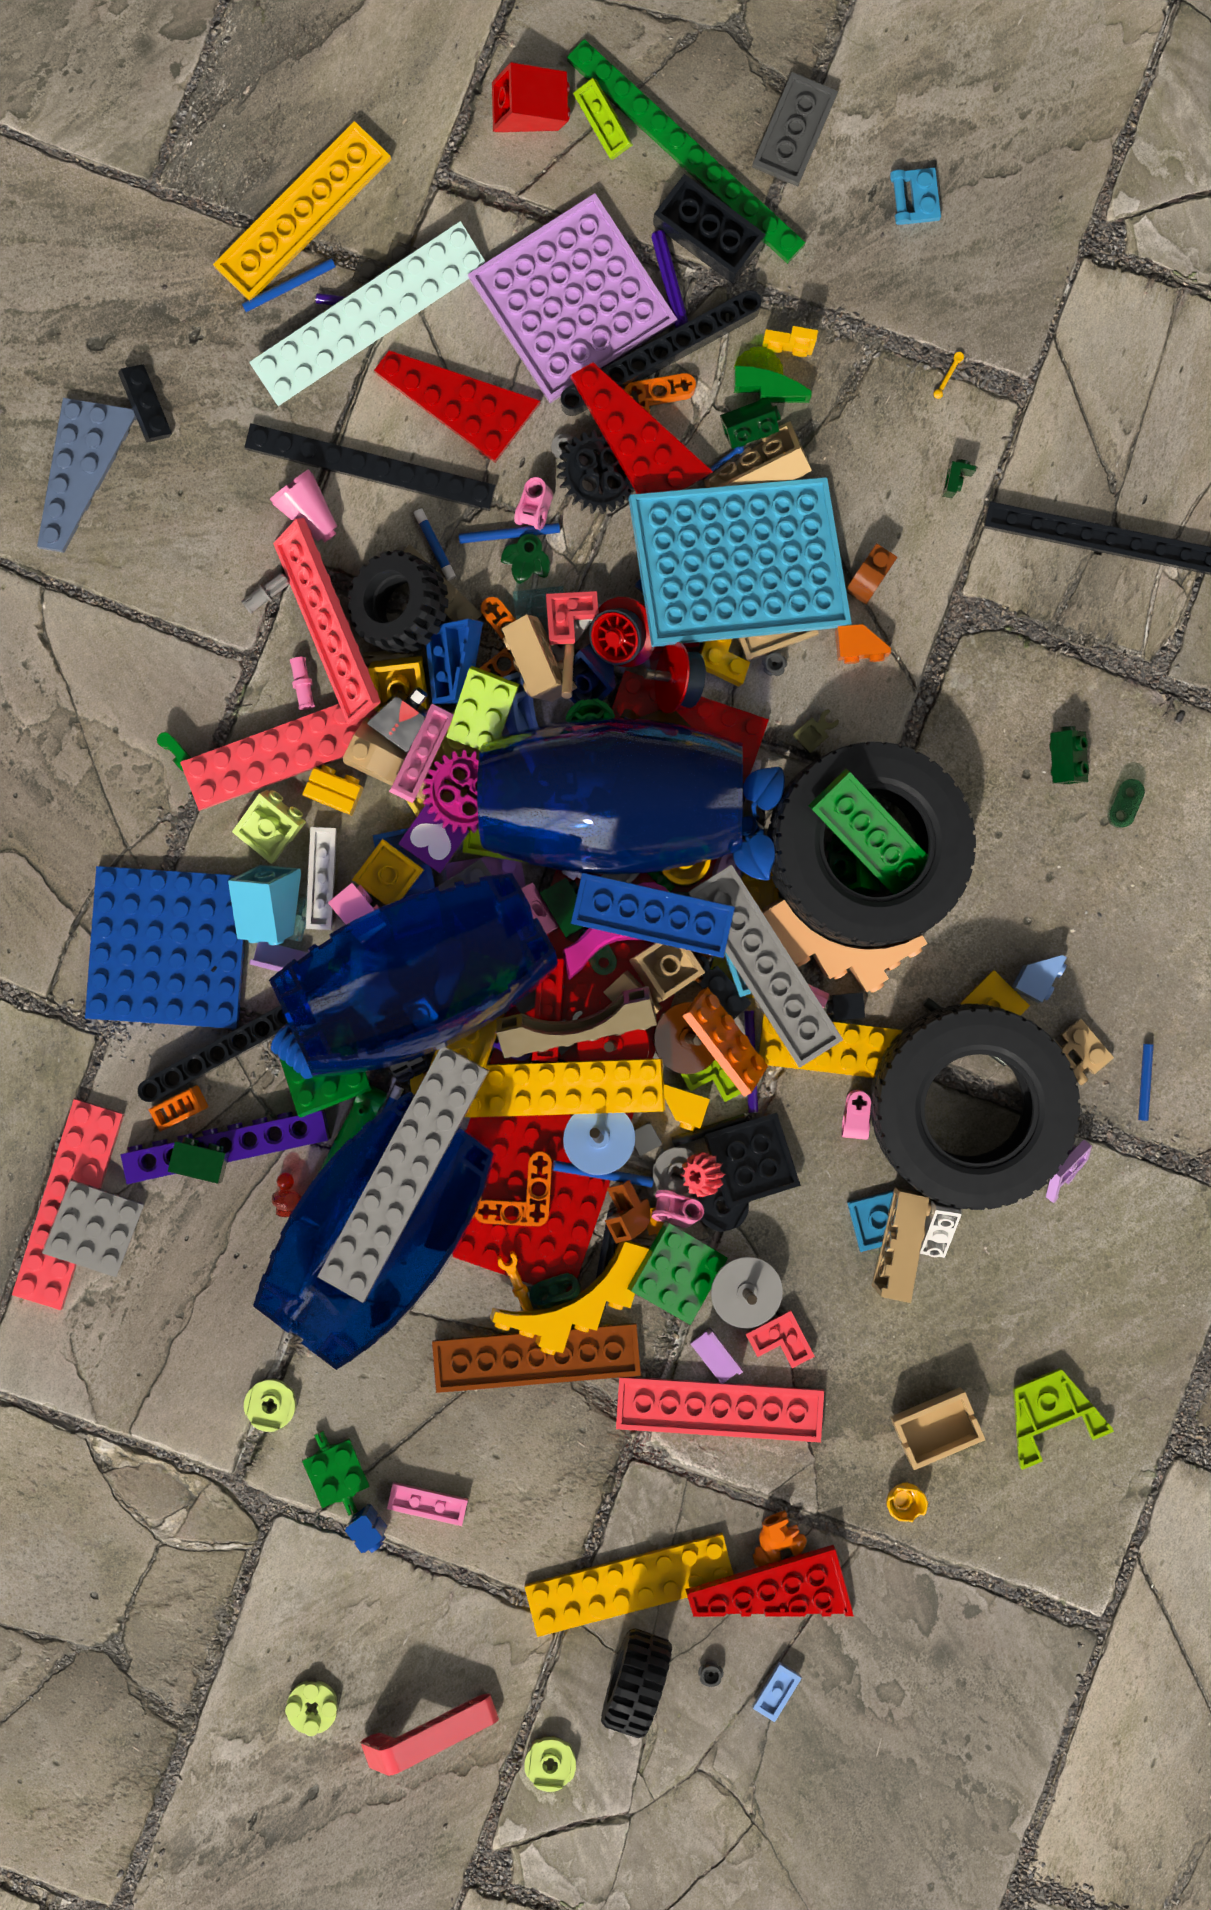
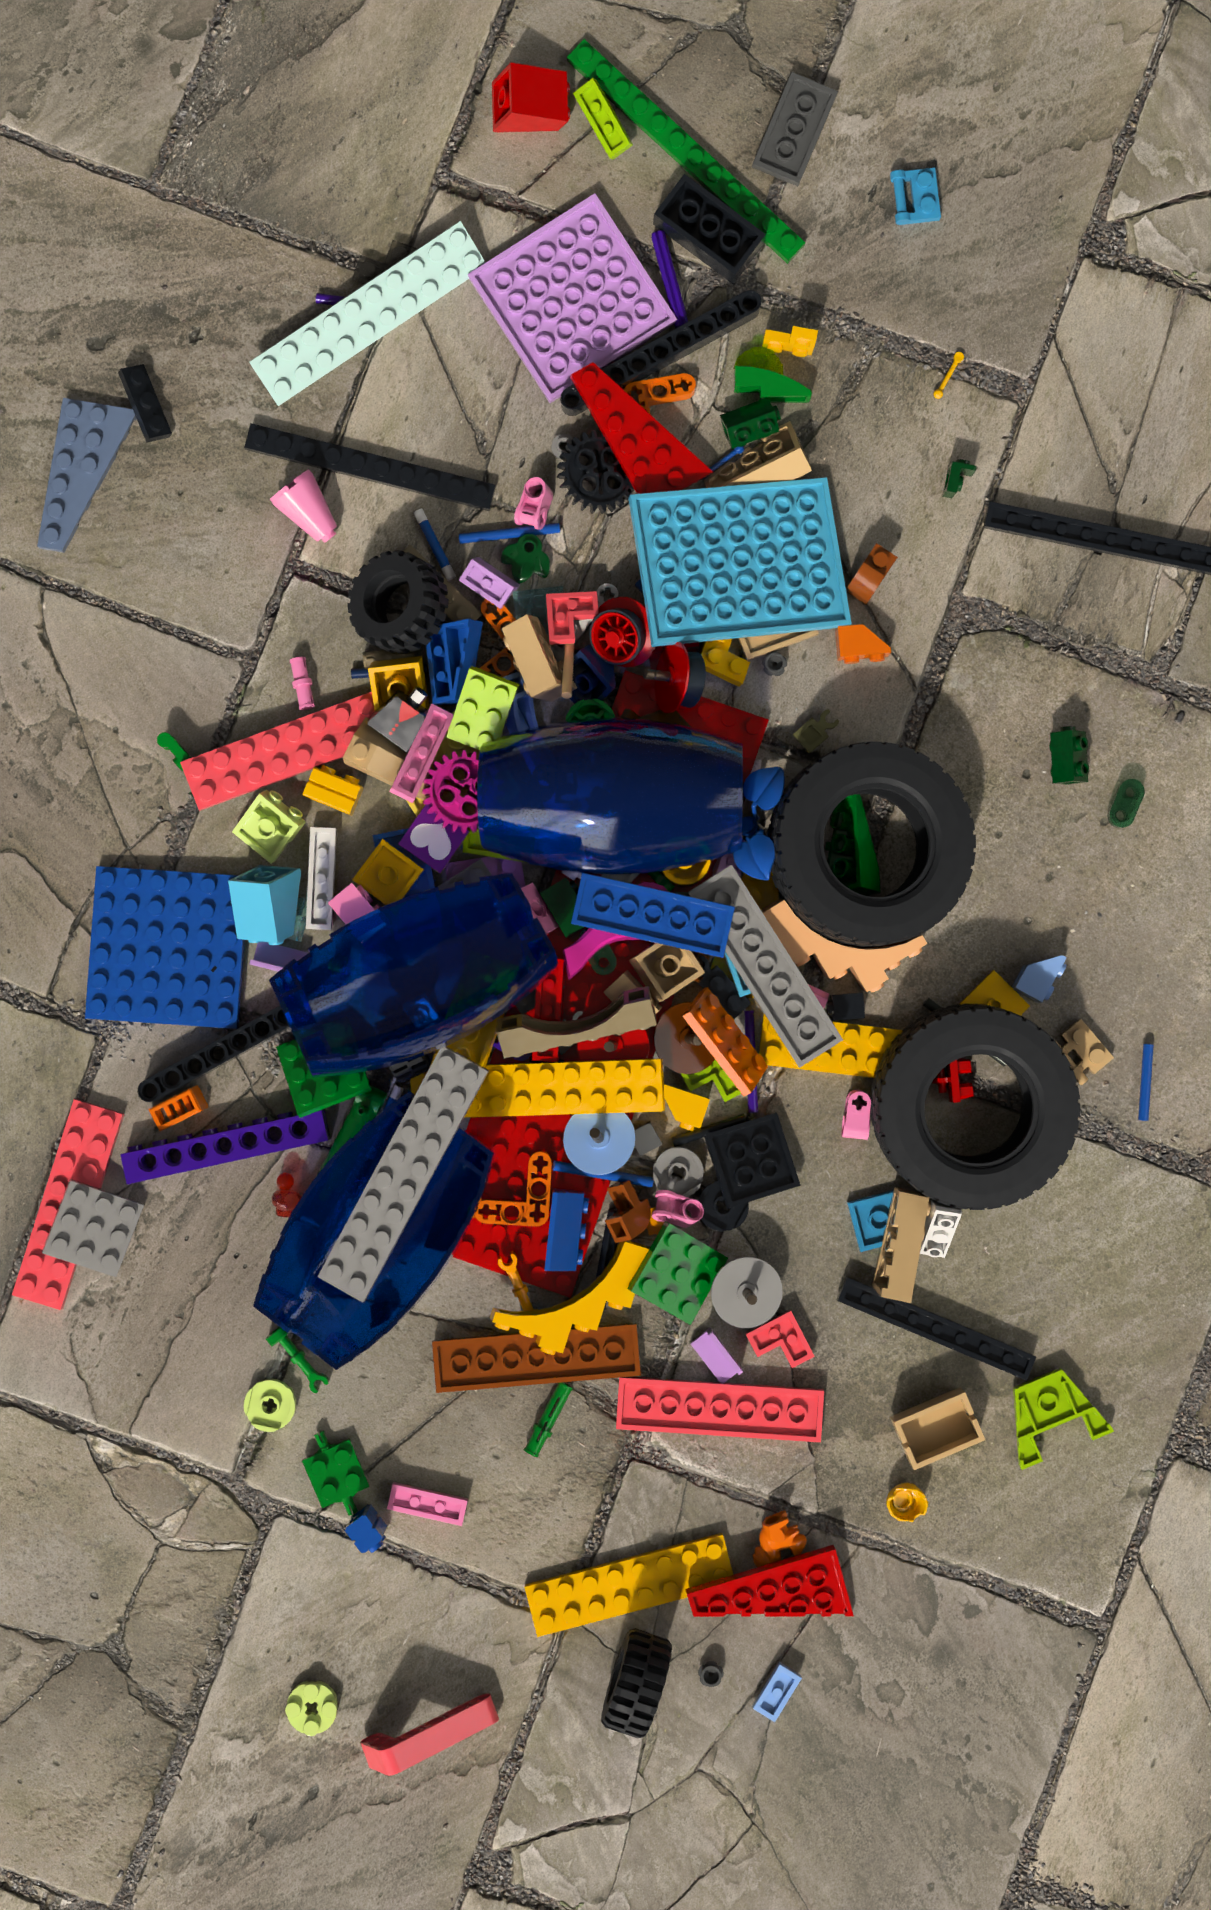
(198, 1160): dark green brick -> none
(265, 592): light grey axle -> none
(287, 1050): blue piece -> none
(289, 285): blue bar -> none
(297, 1357): none -> green piece
(302, 211): yellow plate -> none
(326, 621): coral plate -> none
(471, 408): red wing -> none
(488, 582): none -> lavender panel
(534, 1446): none -> green pin
(556, 1290): clear green plate -> none
(561, 1753): yellowish green plate -> none
(566, 1230): none -> blue slope
(602, 588): none -> white bush
(702, 1174): coral gear -> none
(870, 832): green plate -> none
(937, 1329): none -> black plate
(955, 1090): none -> red hips
(1077, 1158): lavender wing -> none

